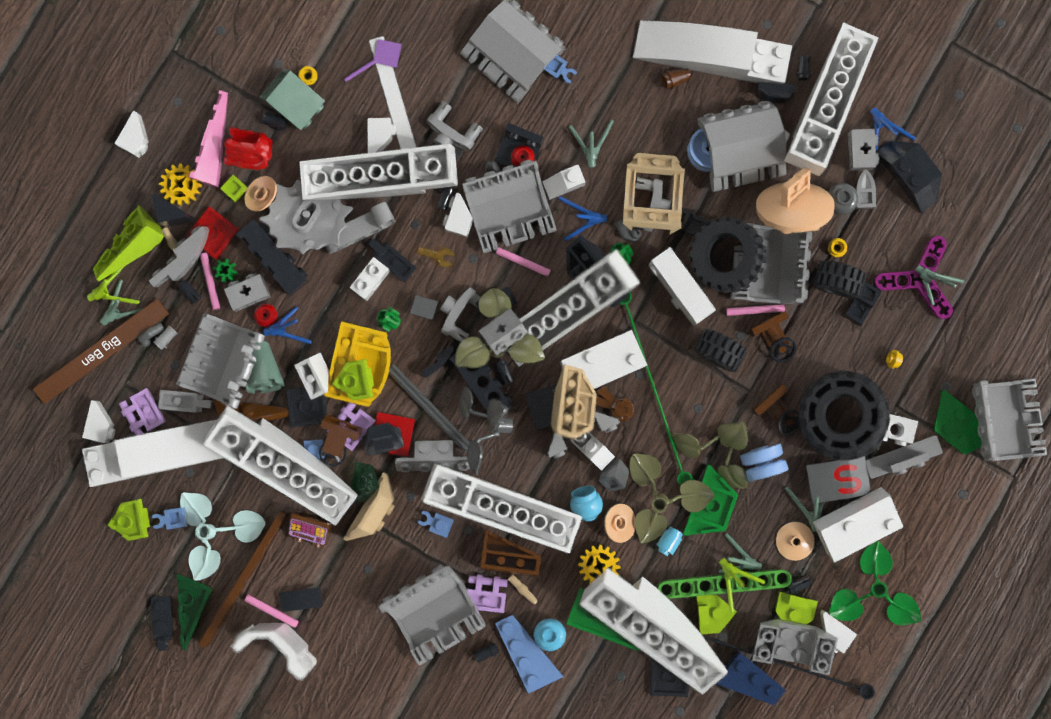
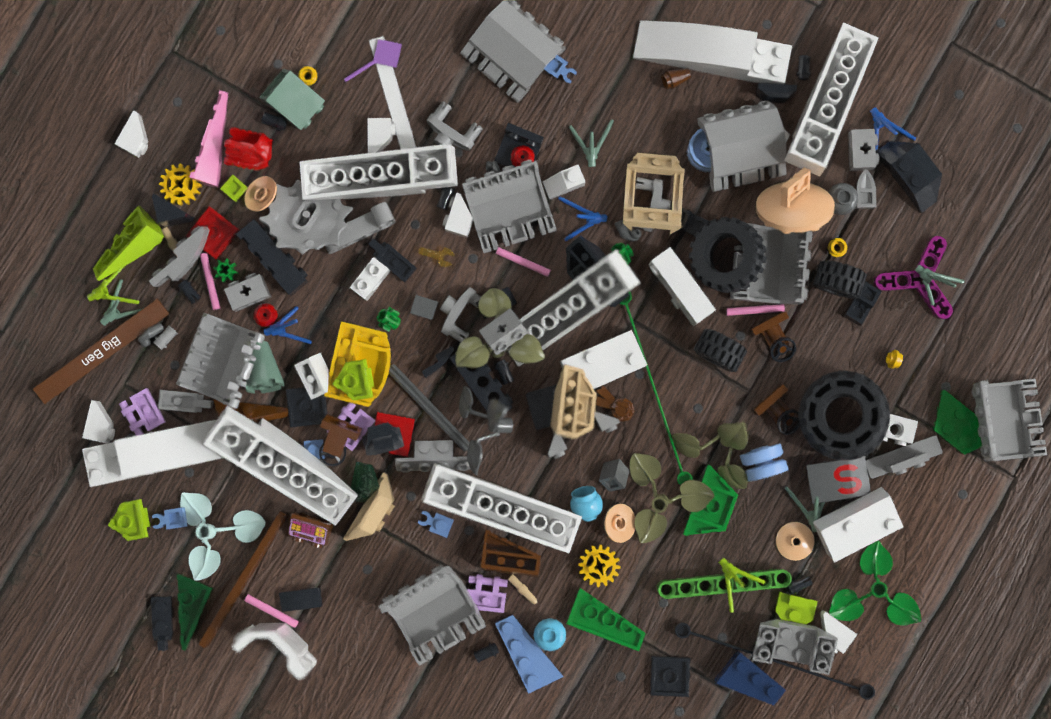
(593, 450): white slope -> none
(655, 627): white slope -> none
(669, 541): medium azure brick -> none
(712, 613): lime plate -> none
(746, 562): sand green plant -> none

